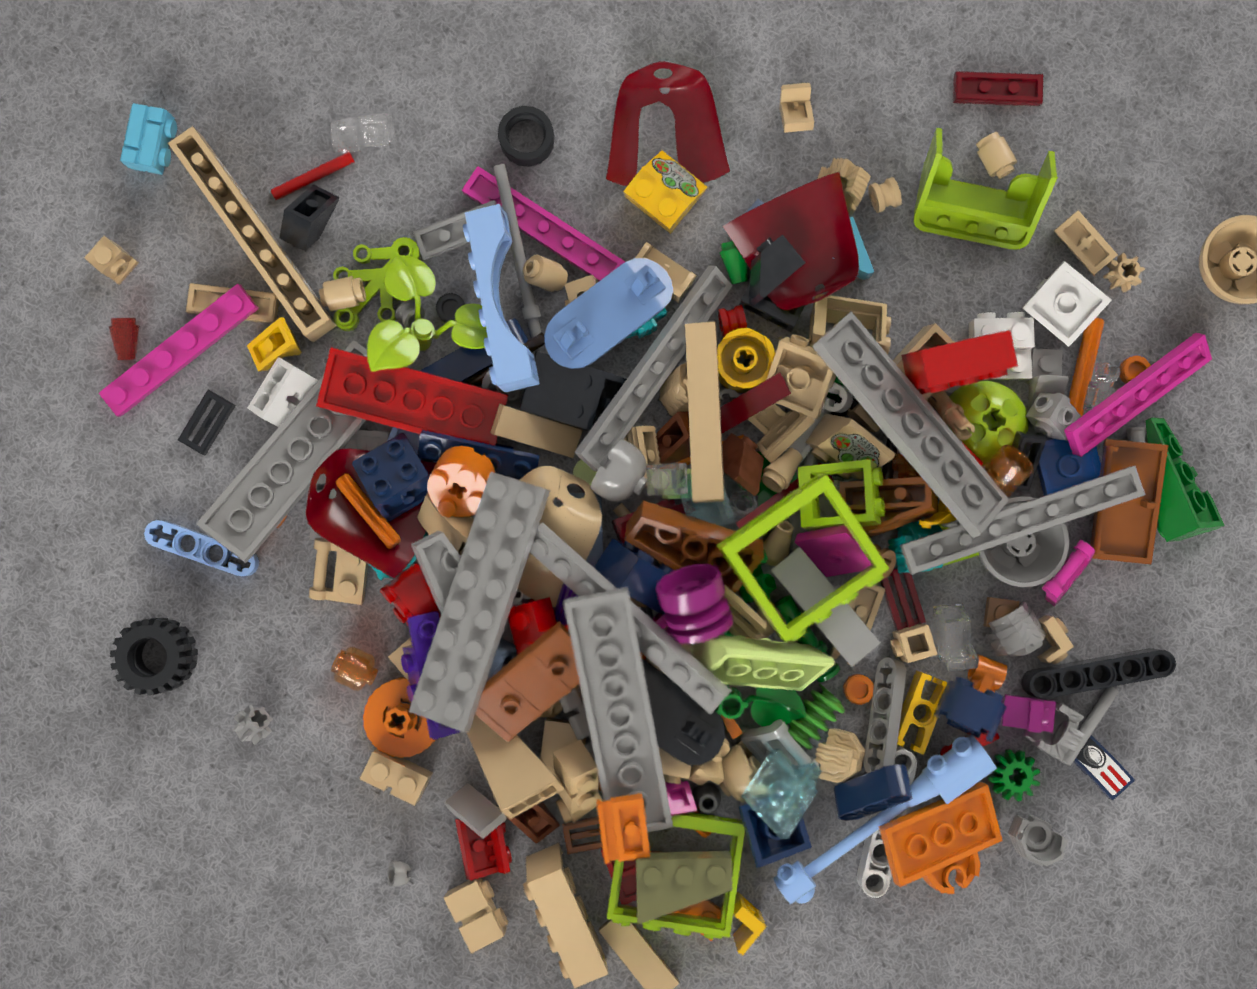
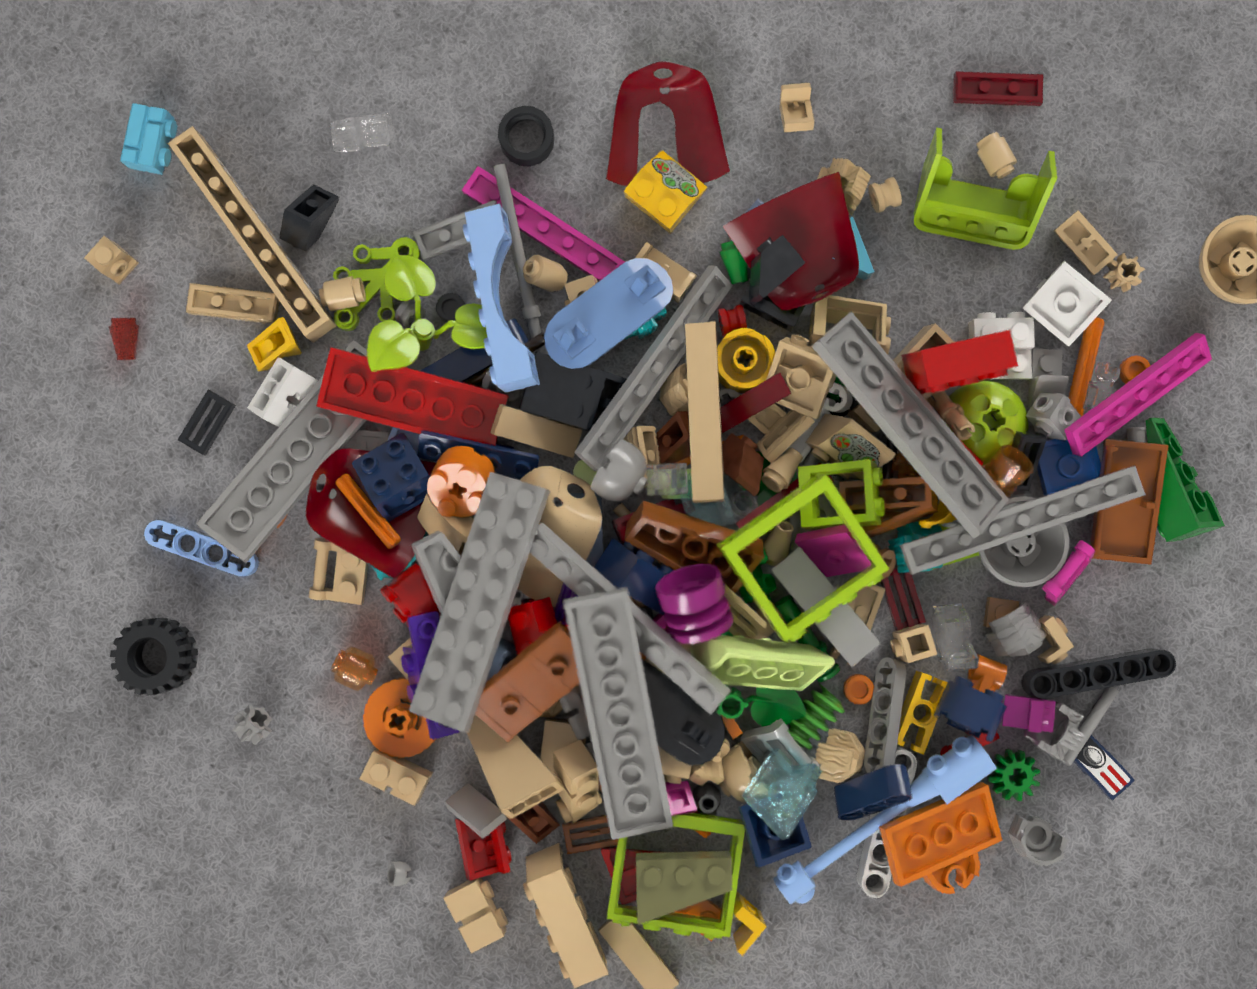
(178, 350): dark pink plate -> none
(312, 175): red bar -> none
(623, 828): orange plate -> none

